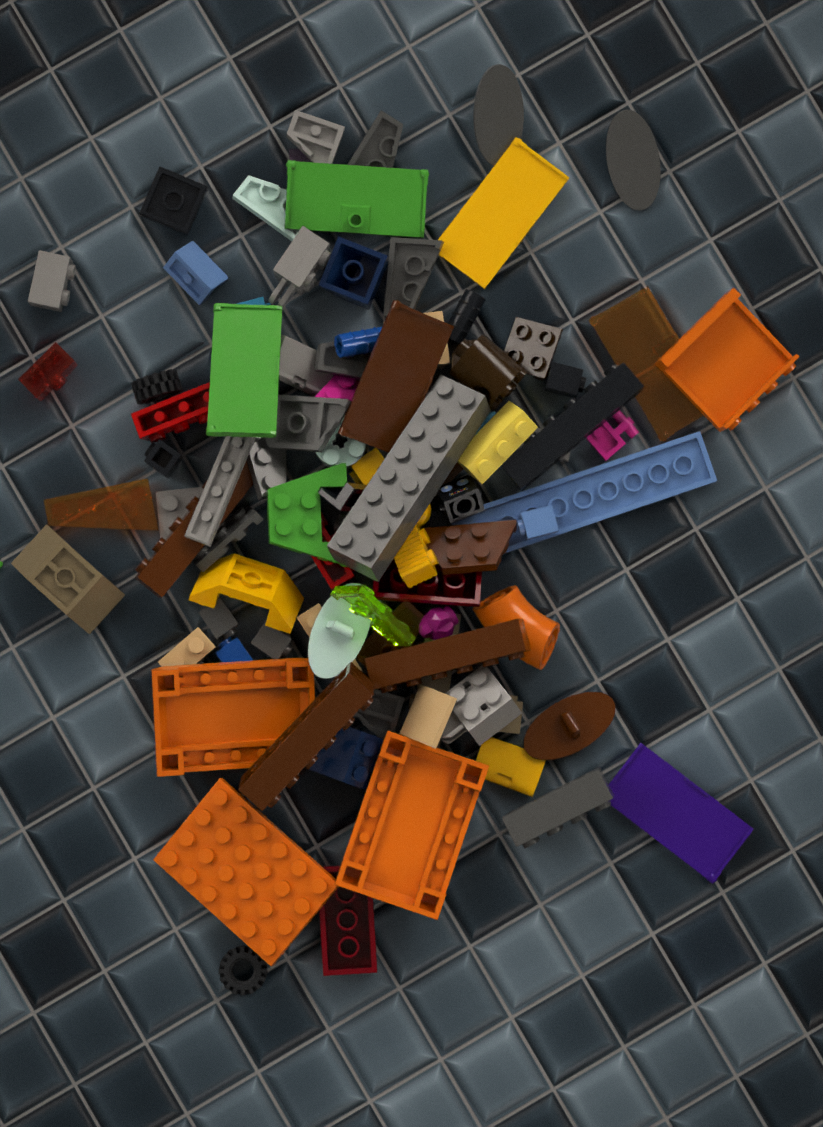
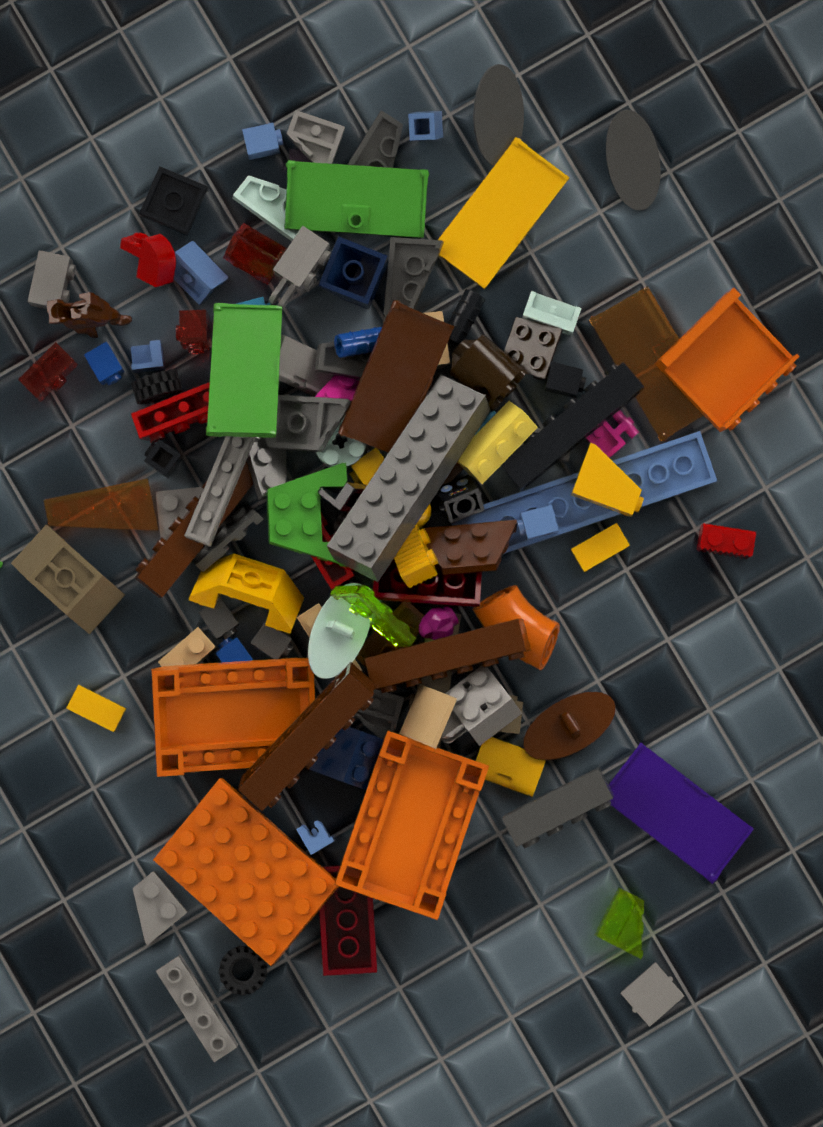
(85, 314): none -> reddish brown animal
(96, 708): none -> yellow tile
(105, 364): none -> blue brick
(148, 357): none -> medium blue panel
(155, 257): none -> red brick
(156, 907): none -> light grey wing
(193, 330): none -> clear red brick
(197, 1008): none -> light grey brick
(254, 253): none -> clear red brick
(262, 141): none -> medium blue brick
(318, 839): none -> medium blue hinge
(425, 125): none -> medium blue brick
(551, 312): none -> light aqua hinge
(600, 547): none -> yellow tile
(606, 484): none -> yellow slope
(623, 923): none -> clear neon green wing
(652, 994): none -> light grey piece
(726, 541): none -> red brick

